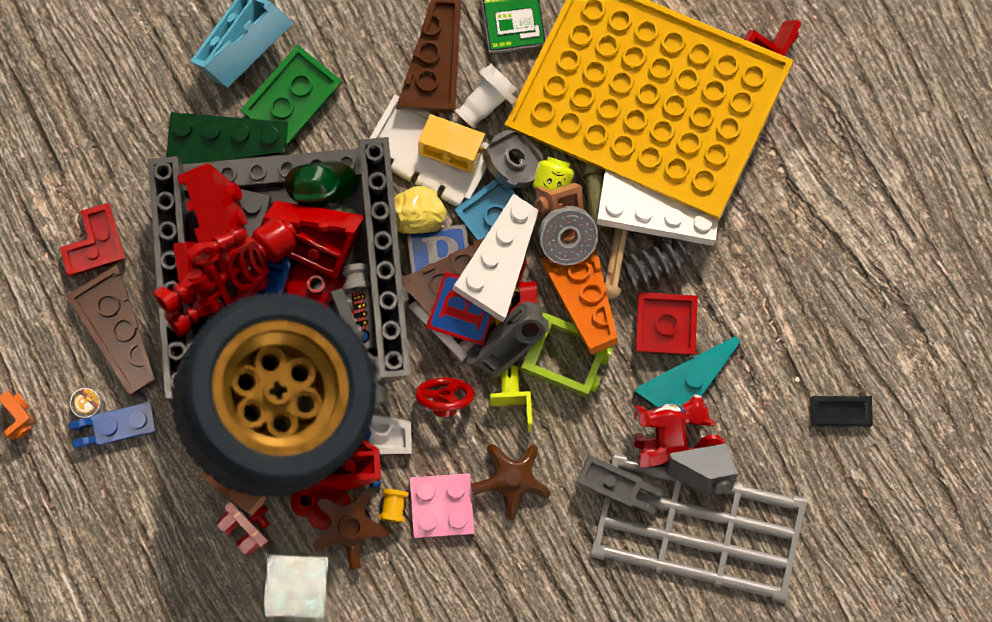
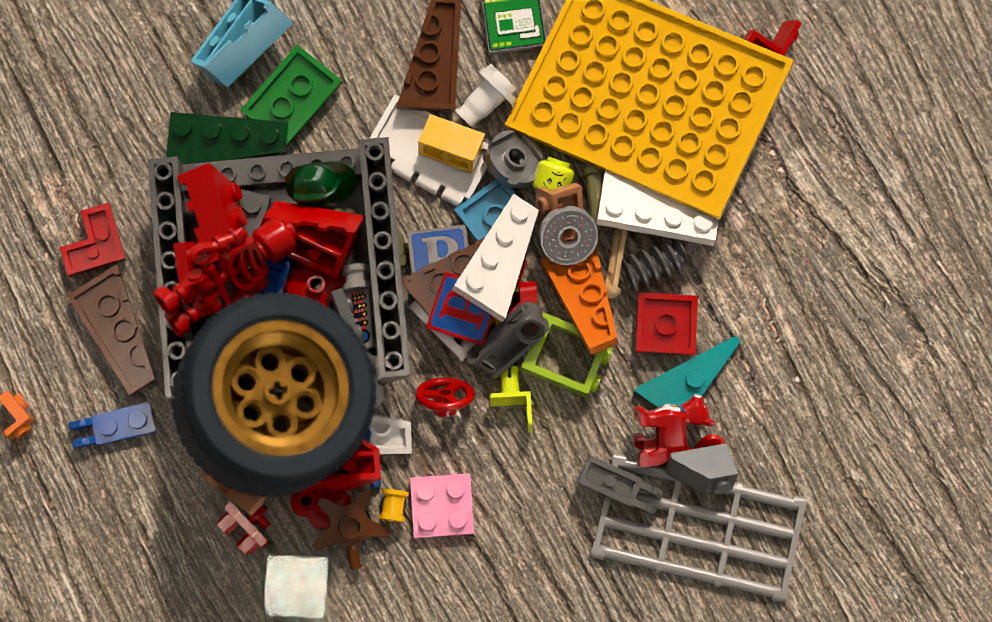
(85, 403): tile -> none
(419, 211): light yellow hair -> none
(512, 478): reddish brown animal -> none
(841, 411): black tile -> none

